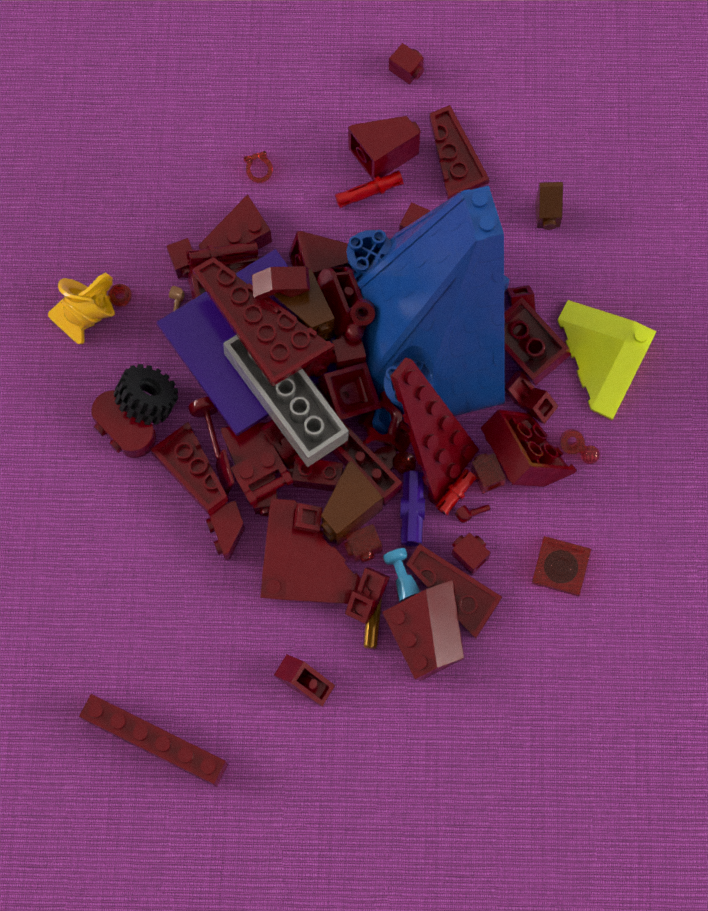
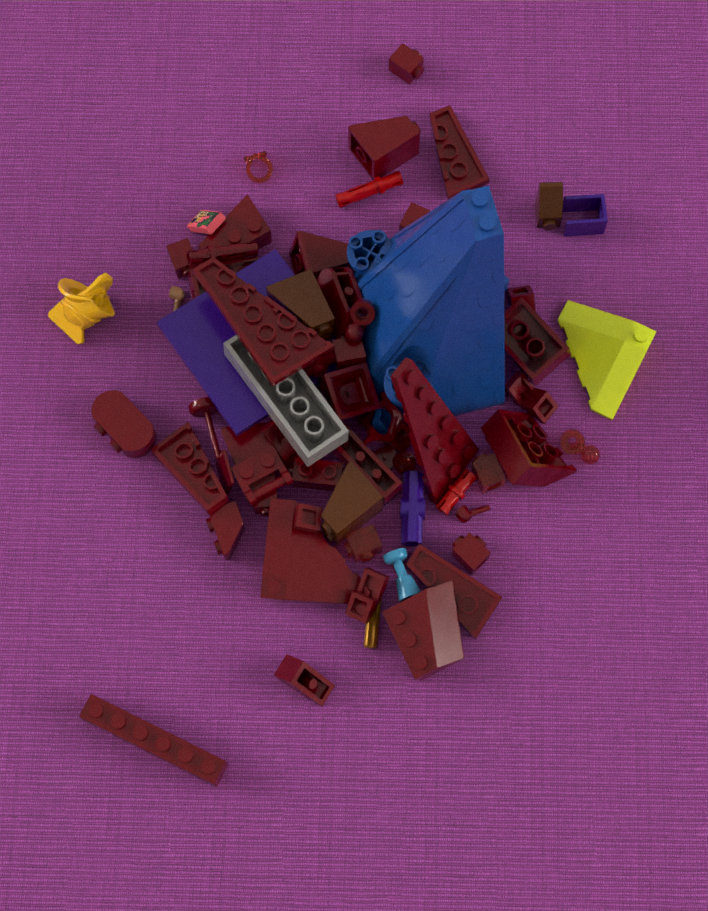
(117, 289): clear red plate -> none
(140, 405): black tyre -> none
(206, 222): none -> coral tile
(285, 280): dark red slope -> none
(561, 566): clear red tile -> none
(585, 203): none -> dark purple piece

